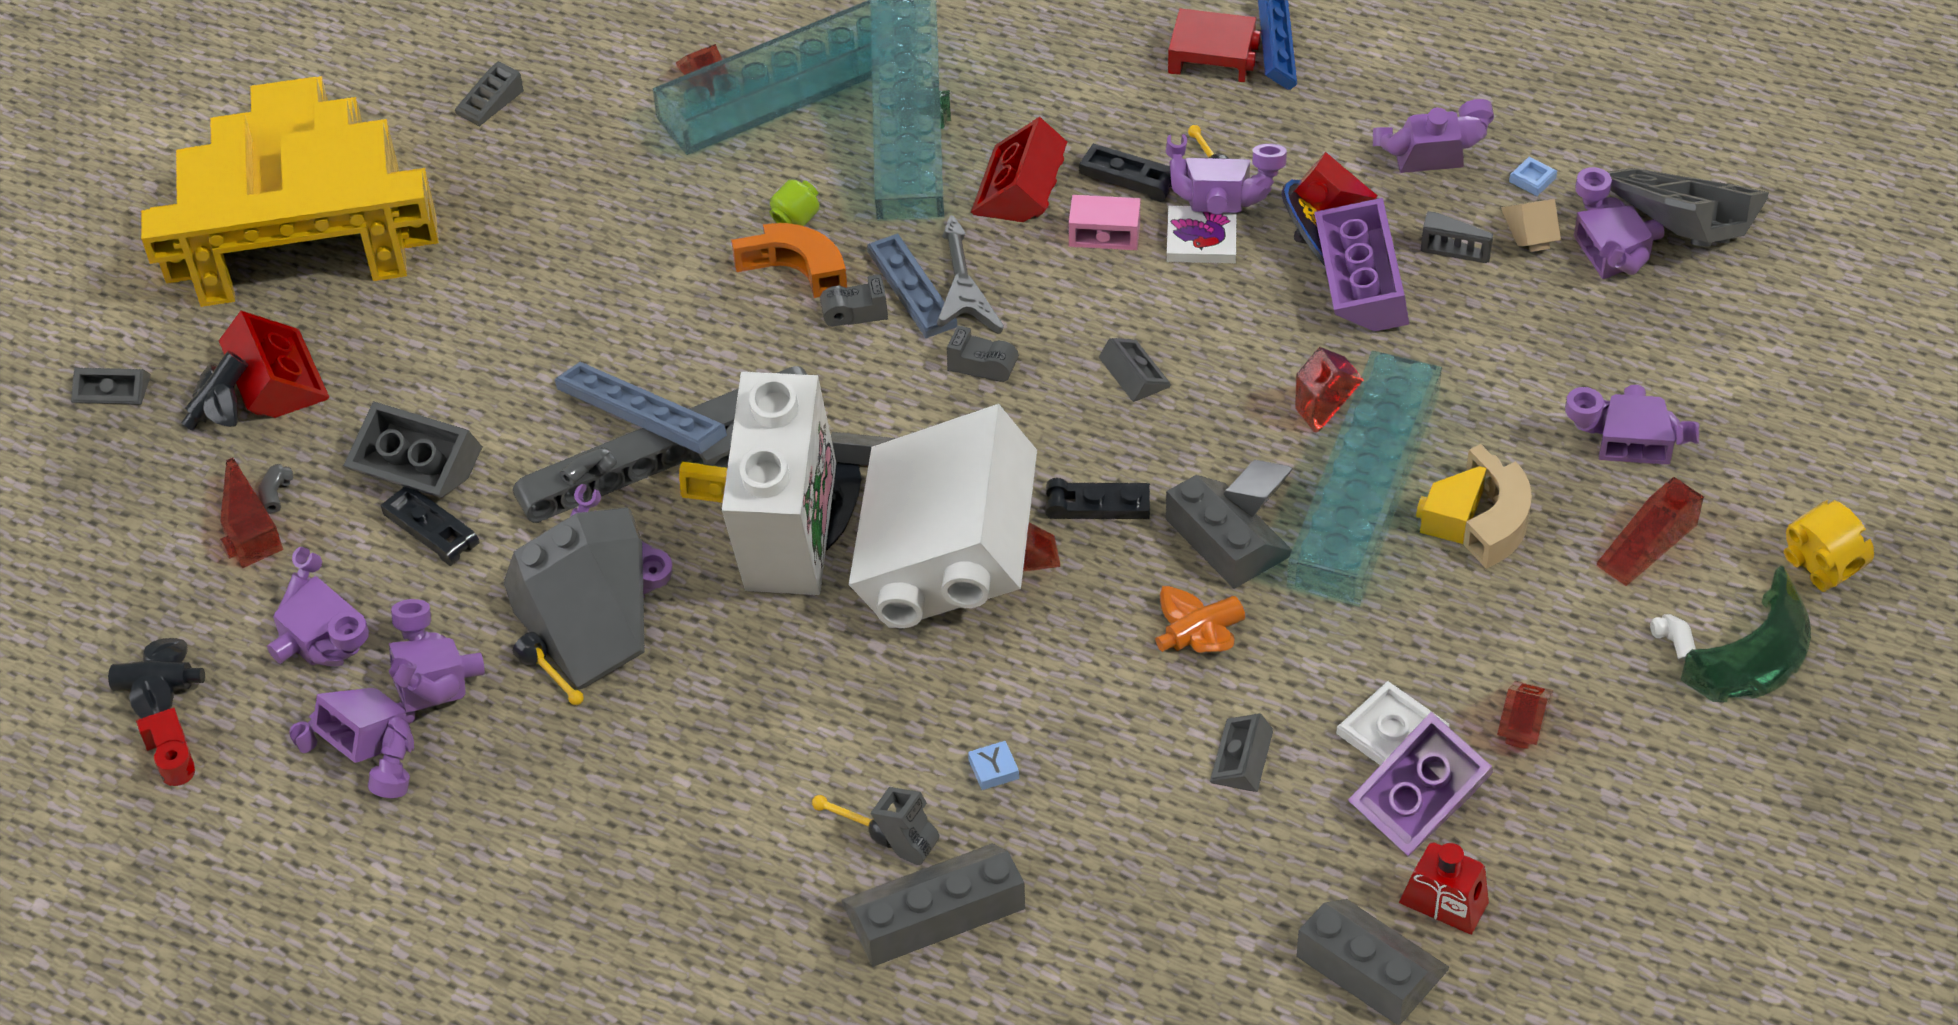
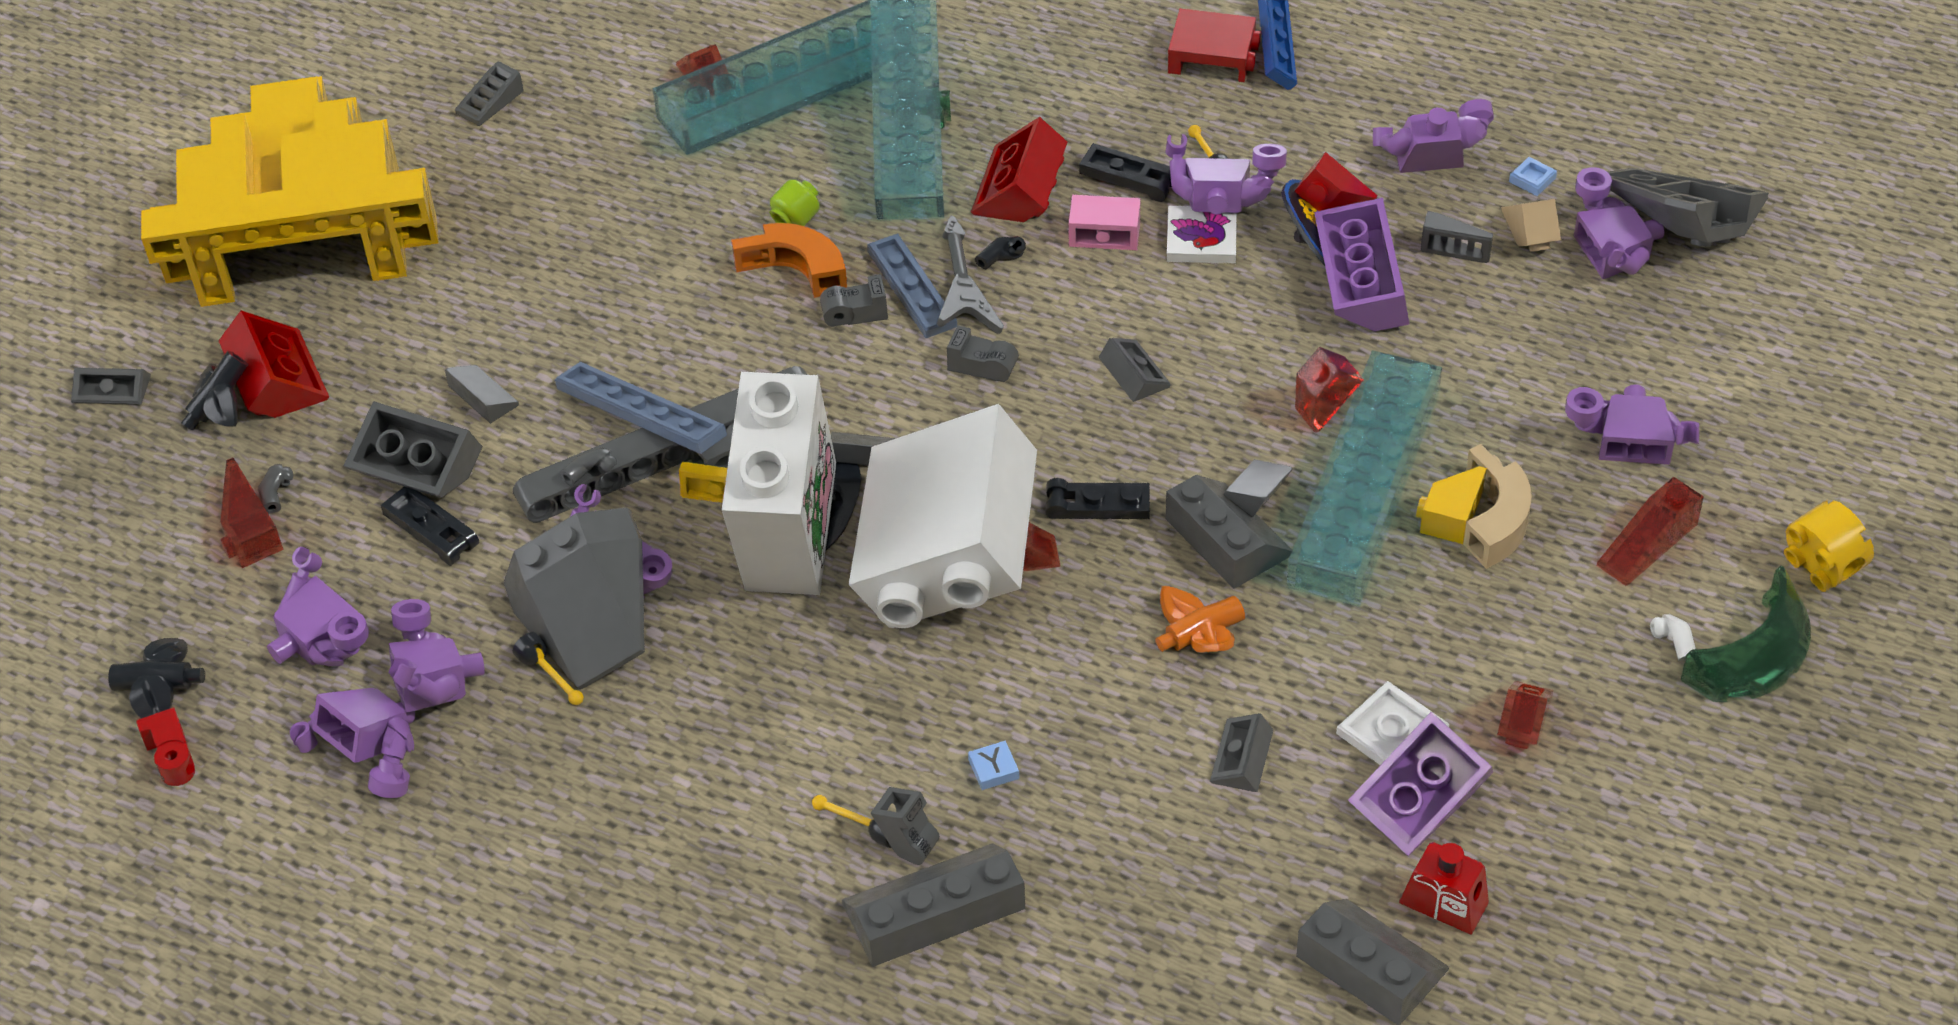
(480, 391): none -> slope
(1001, 249): none -> black arm

